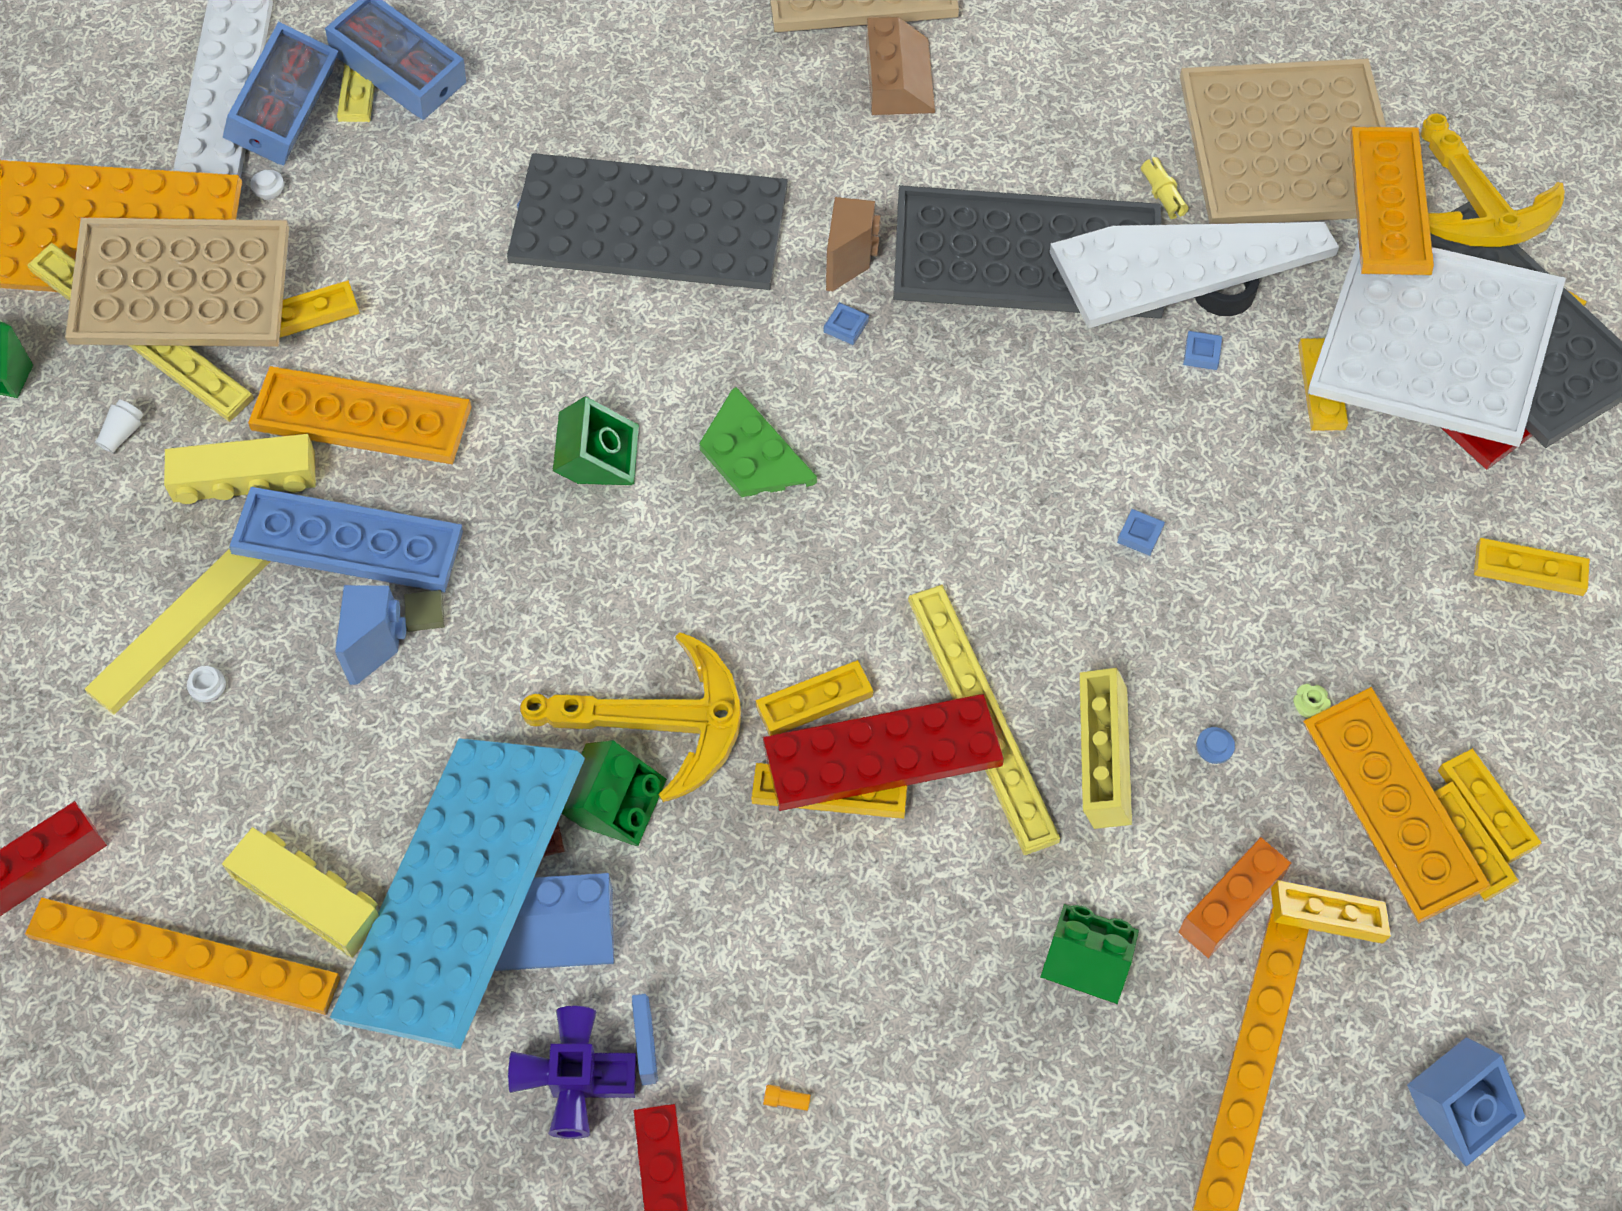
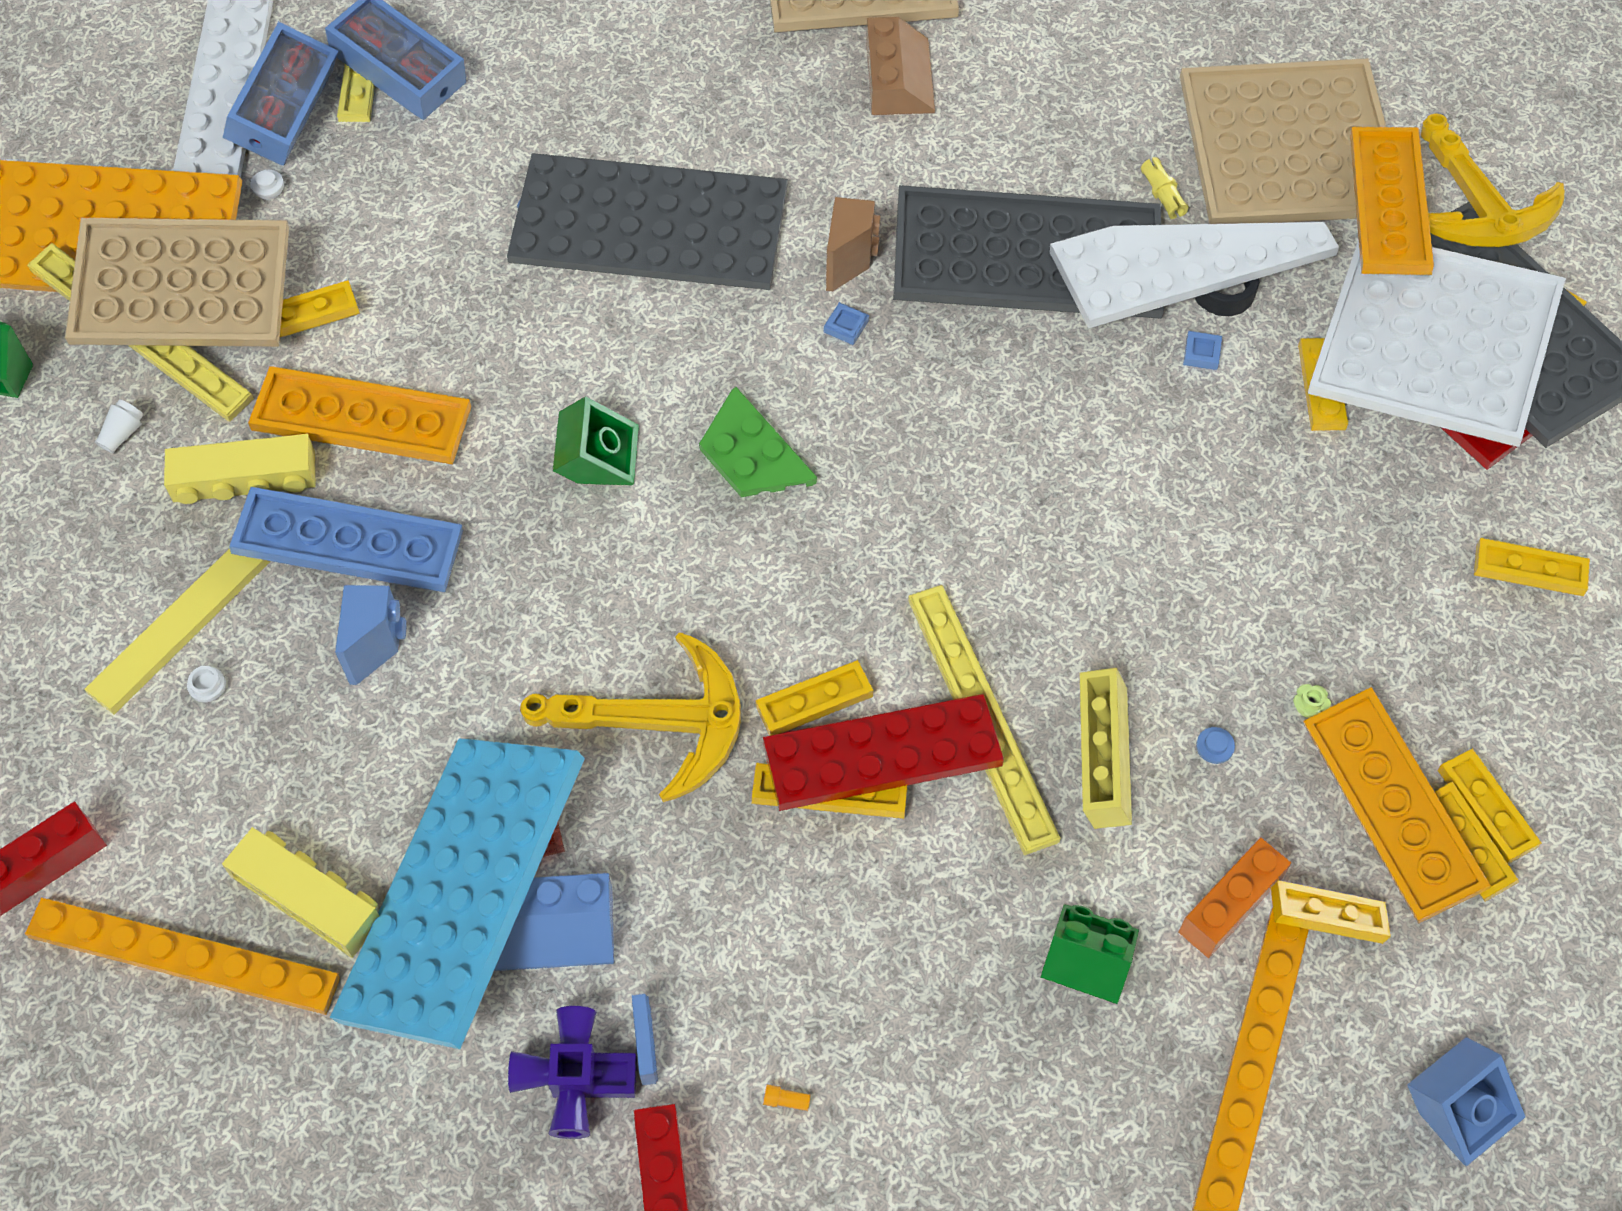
(424, 610): olive tile -> none
(614, 792): green slope -> none
(1140, 532): medium blue tile -> none

